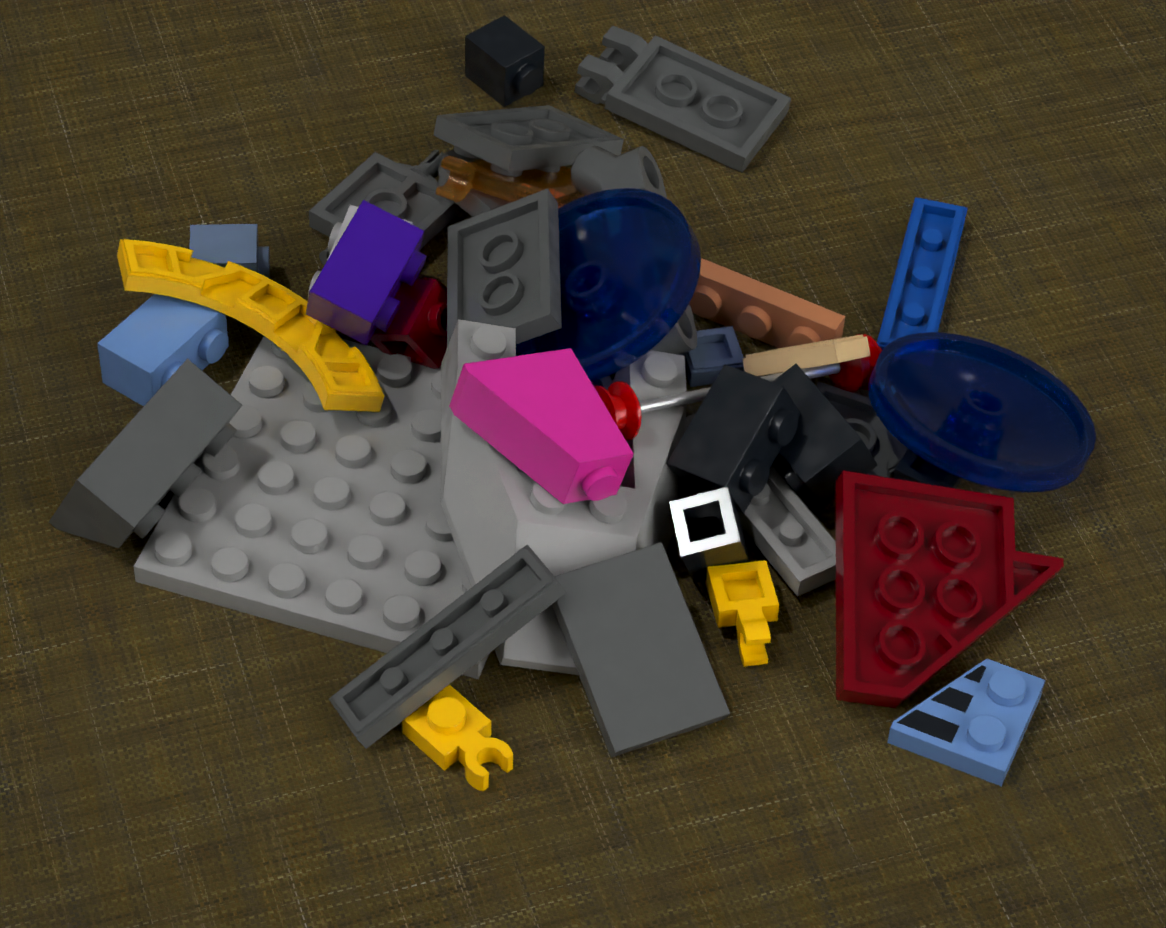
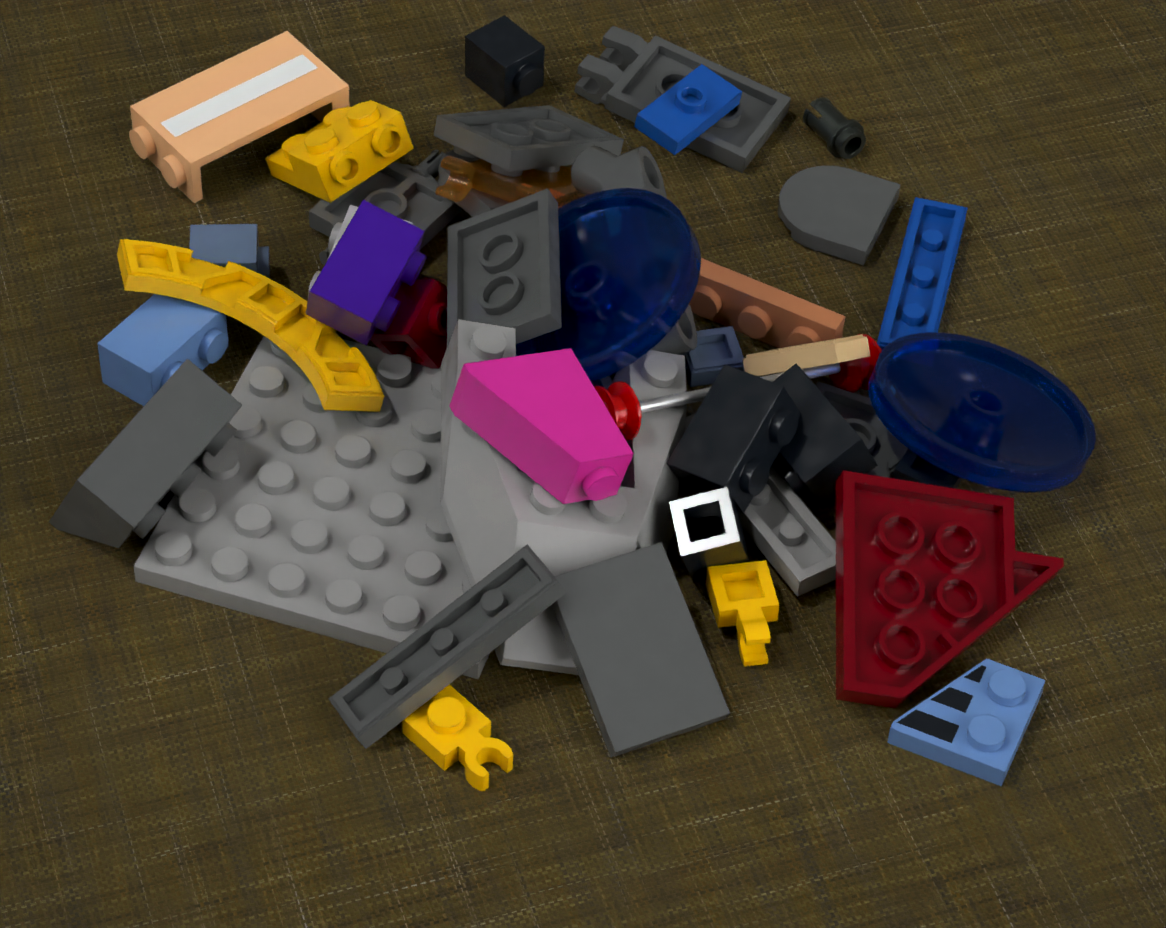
(231, 108): none -> light nougat panel
(342, 150): none -> yellow plate
(688, 109): none -> blue plate
(837, 210): none -> dark grey tile
(843, 136): none -> pearl dark grey pin

